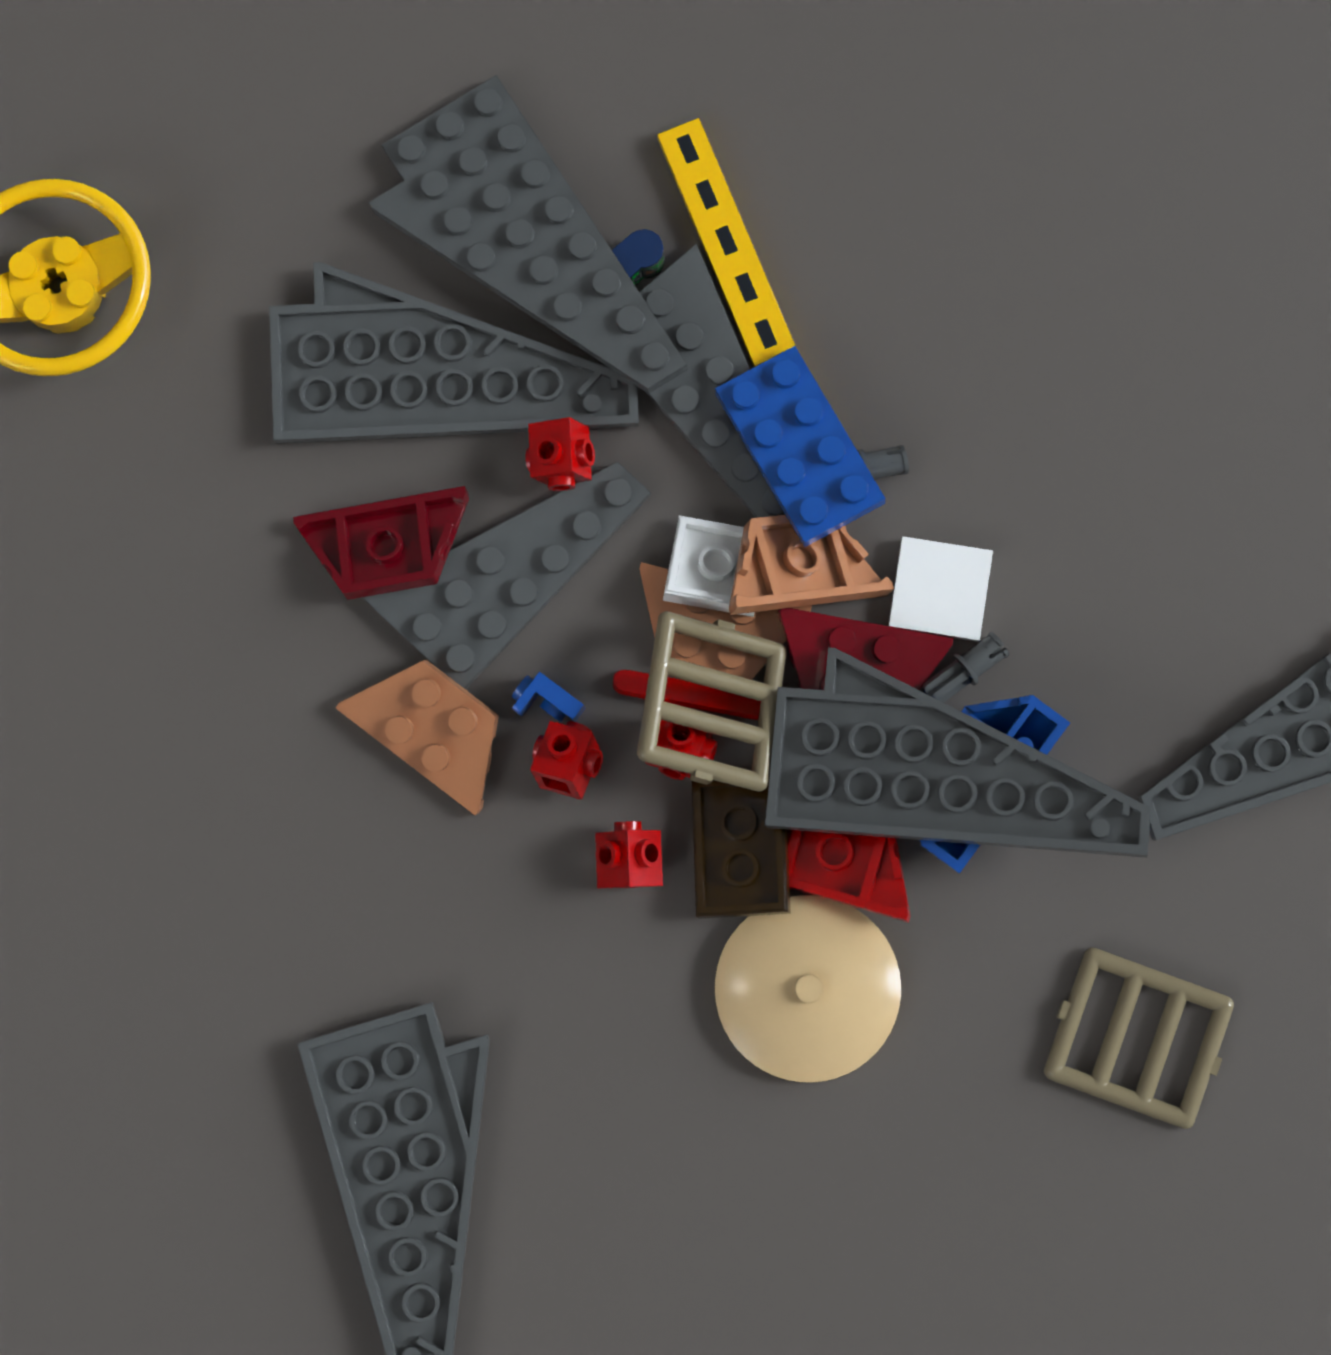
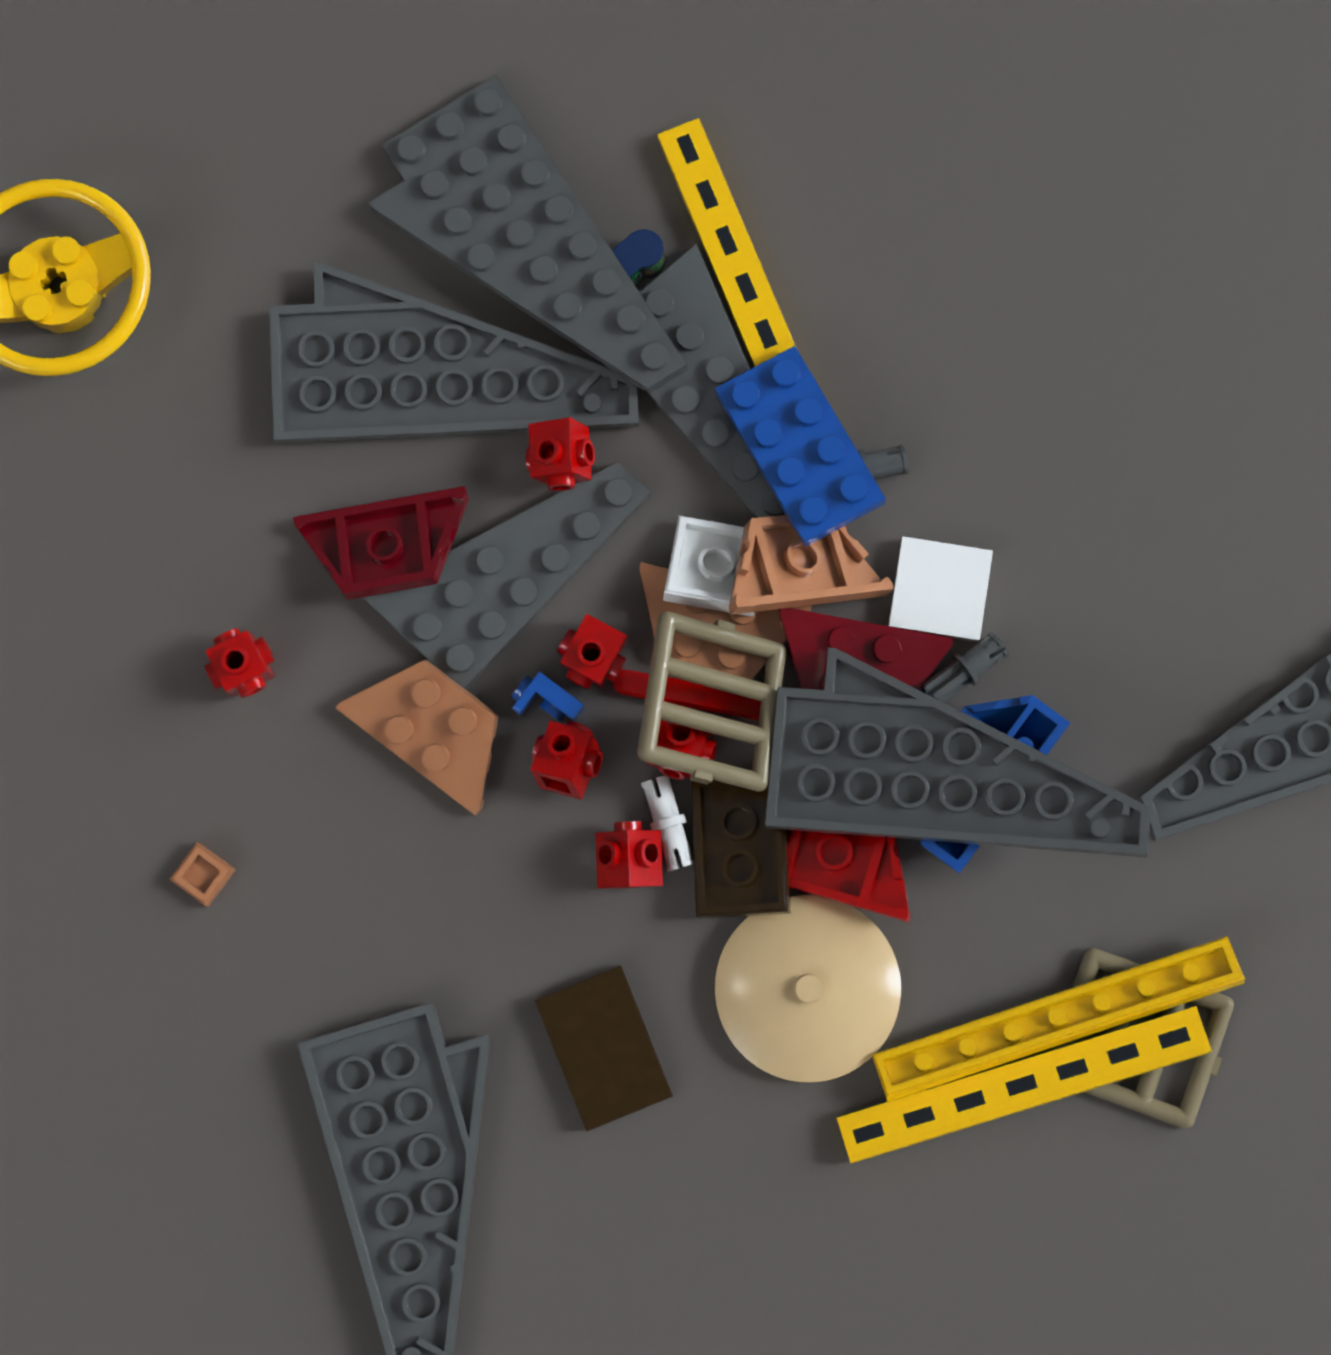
(202, 874): none -> nougat tile
(254, 671): none -> red brick
(592, 636): none -> red brick
(604, 1048): none -> dark brown tile
(669, 821): none -> white pin
(1024, 1085): none -> yellow tile
(1058, 1018): none -> yellow tile

